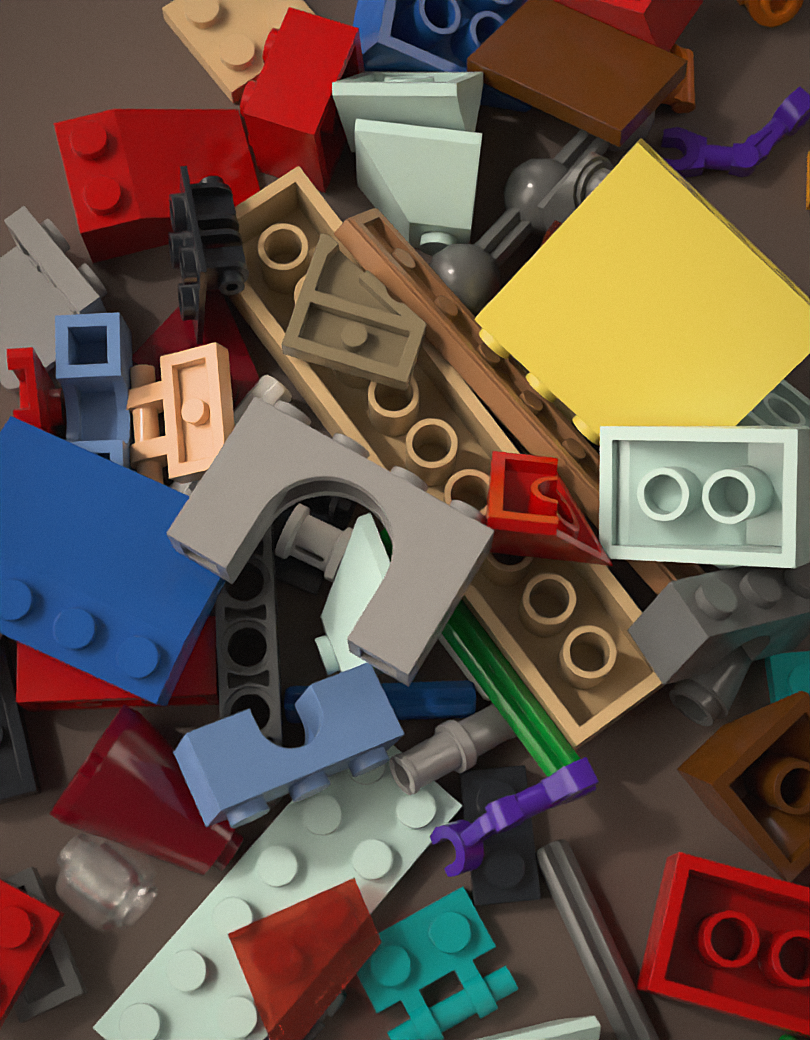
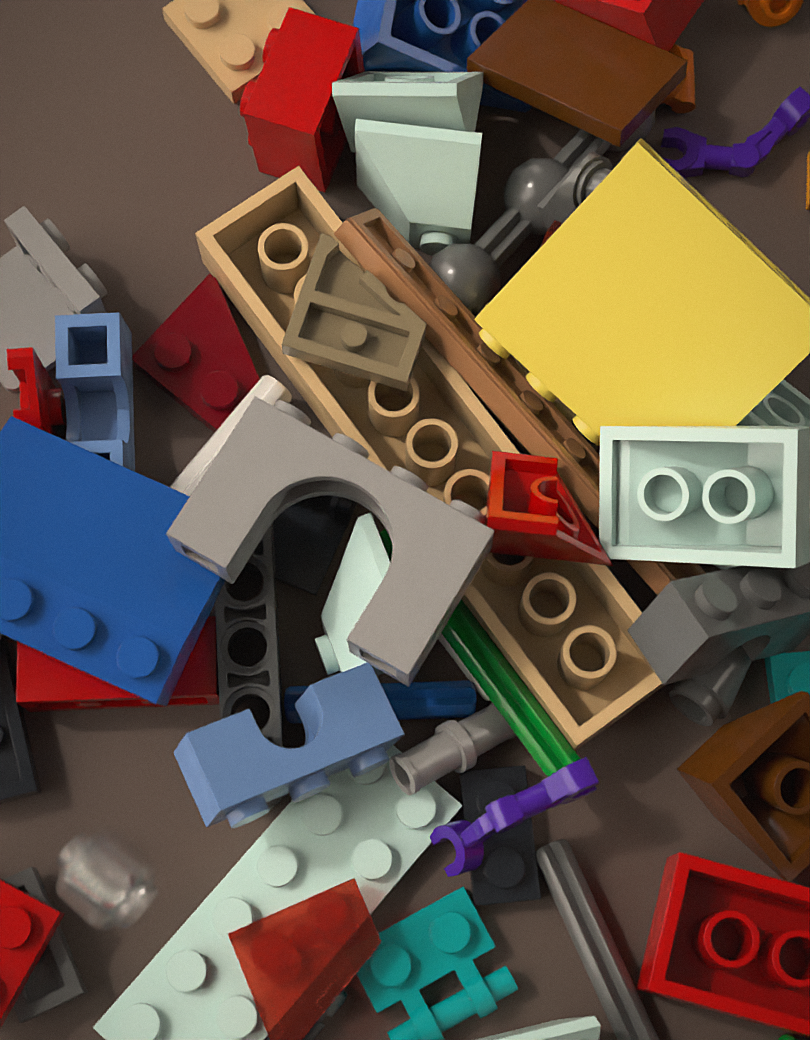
(130, 161): red slope -> none
(139, 798): dark red cone -> none
(196, 413): light nougat plate -> none
(205, 245): black hinge -> none
(313, 542): white bush -> none

